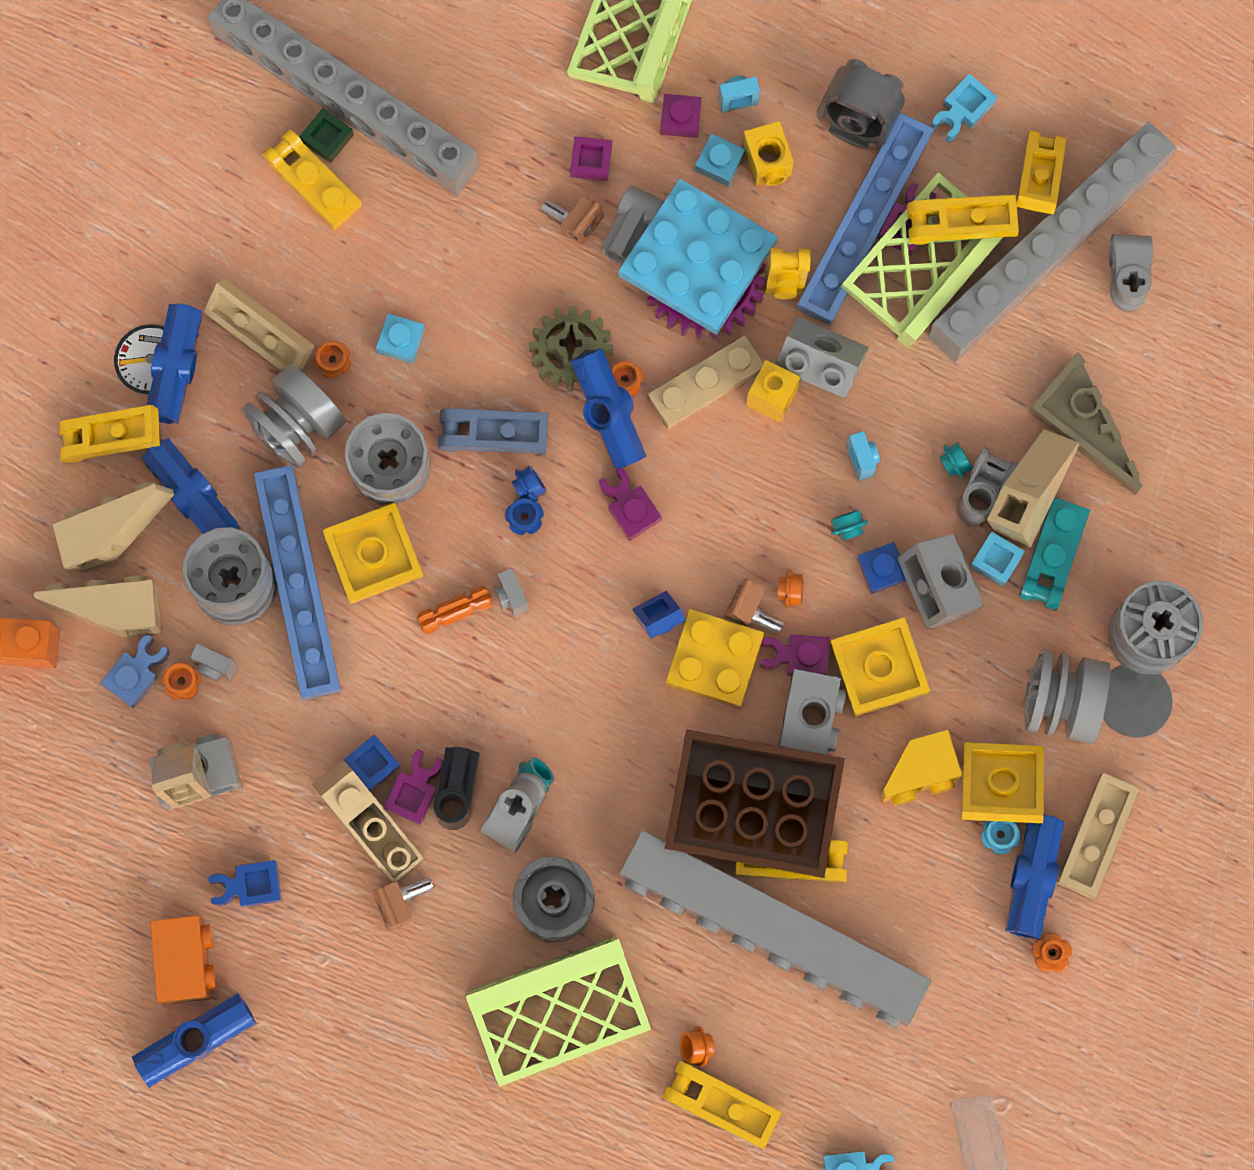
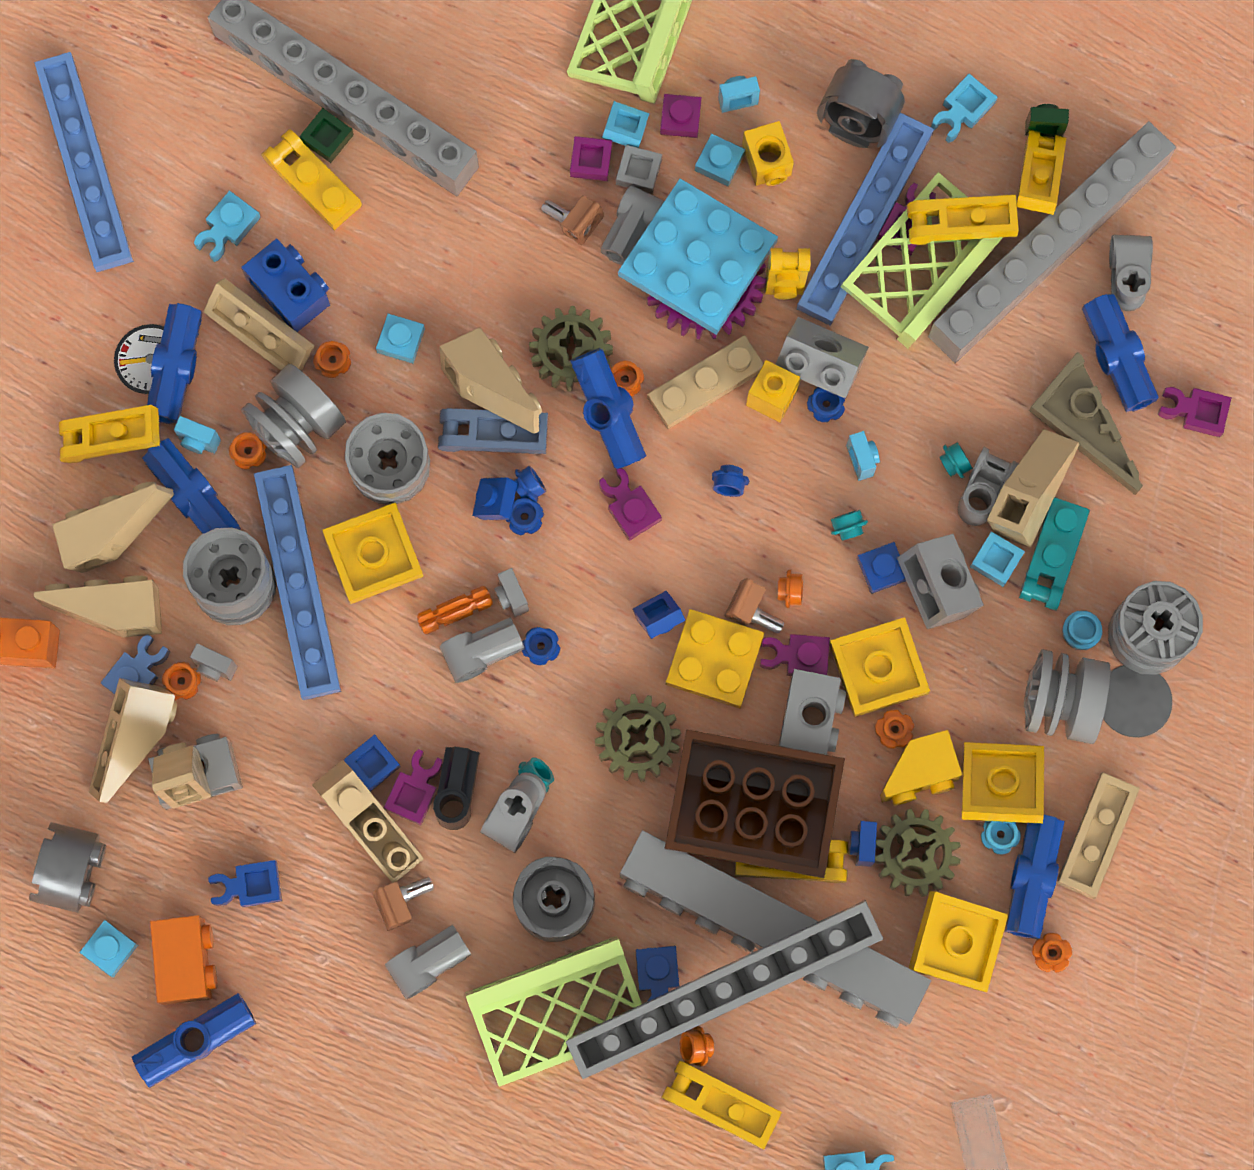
(66, 867): none -> flat silver brick
(83, 162): none -> medium blue plate
(108, 948): none -> medium azure plate
(132, 730): none -> tan slope
(196, 436): none -> medium azure plate
(229, 221): none -> medium azure plate
(240, 444): none -> orange plate
(286, 285): none -> blue brick
(419, 966): none -> light grey piece
(472, 653): none -> light grey piece
(483, 377): none -> tan slope
(495, 498): none -> blue plate
(545, 636): none -> blue plate
(623, 726): none -> olive gear
(625, 125): none -> medium azure plate
(639, 168): none -> light grey plate
(657, 970): none -> blue plate
(724, 989): none -> light grey brick
(729, 481): none -> blue plate
(822, 413): none -> blue plate
(863, 843): none -> blue plate
(889, 738): none -> orange plate
(927, 868): none -> olive gear
(958, 941): none -> yellow plate
(1047, 120): none -> dark green plate
(1082, 630): none -> medium azure plate
(1120, 352): none -> blue piece
(1202, 411): none -> magenta plate

